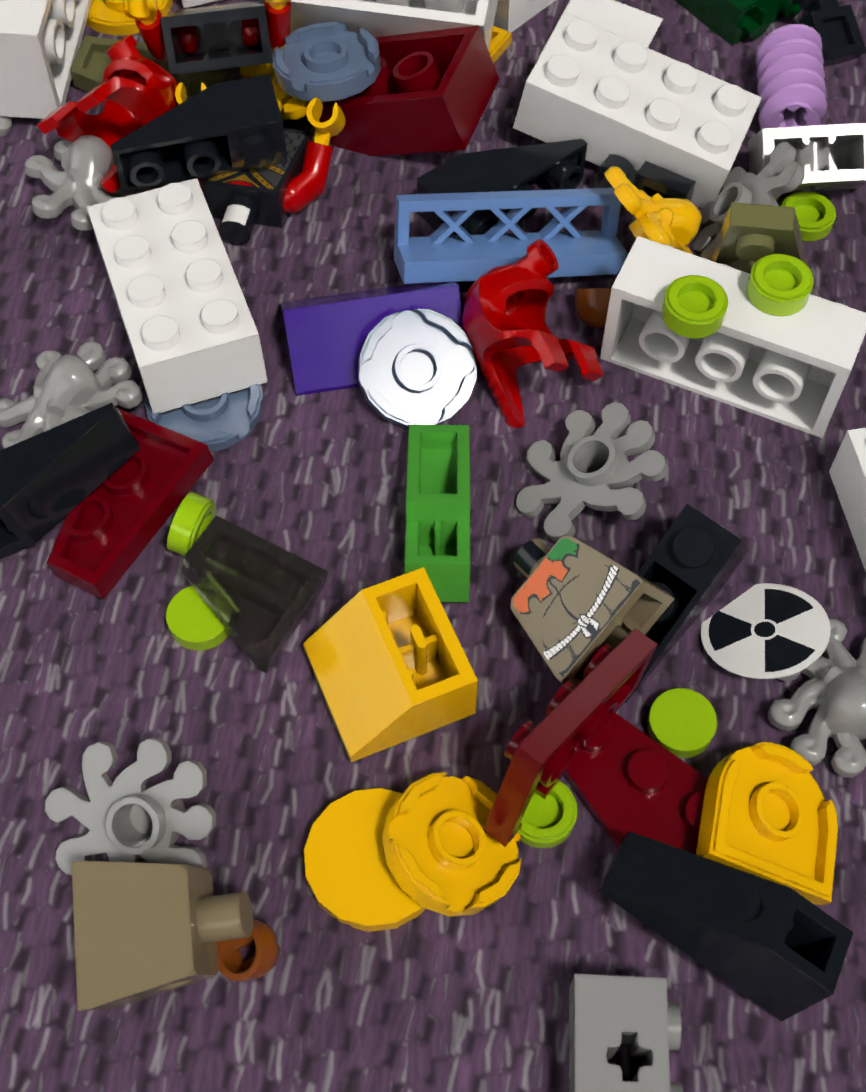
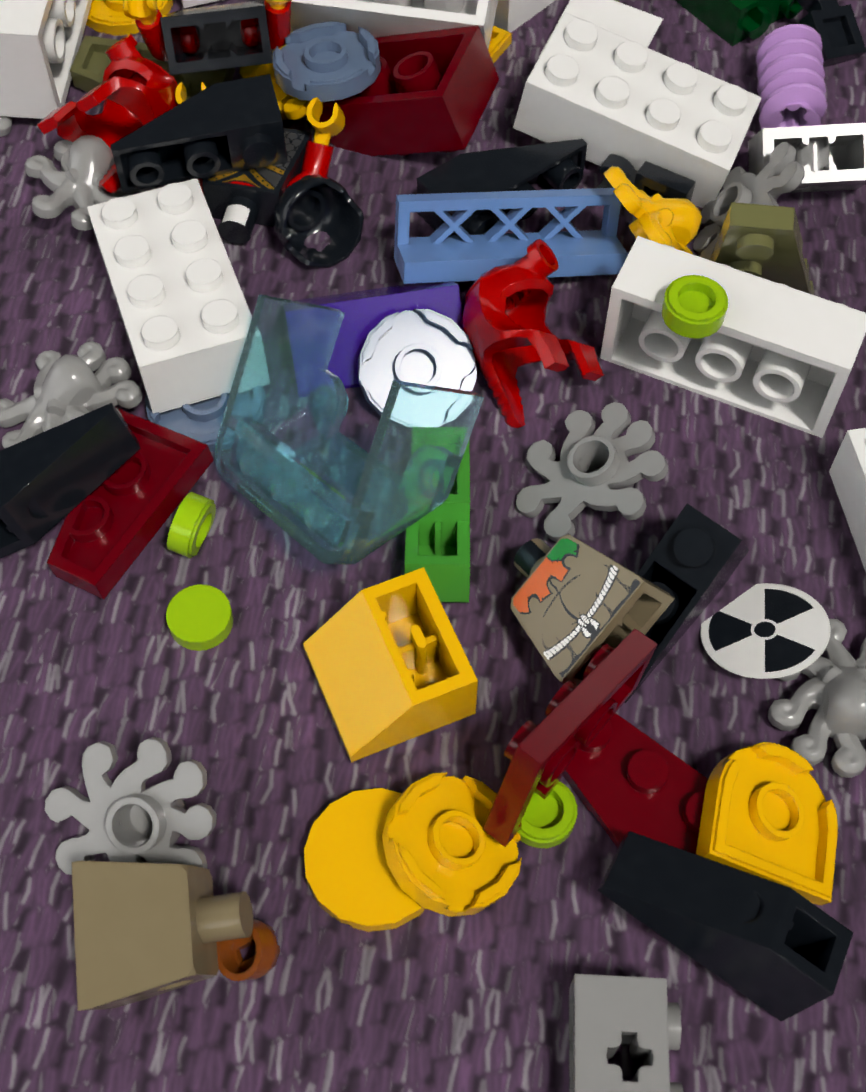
(252, 587): clear smoke wing -> none
(295, 466): none -> clear light blue windscreen
(317, 206): none -> black hair
(592, 305): dark orange hinge -> none
(682, 722): lime tile -> none
(779, 284): lime tile -> none
(813, 213): lime tile -> none

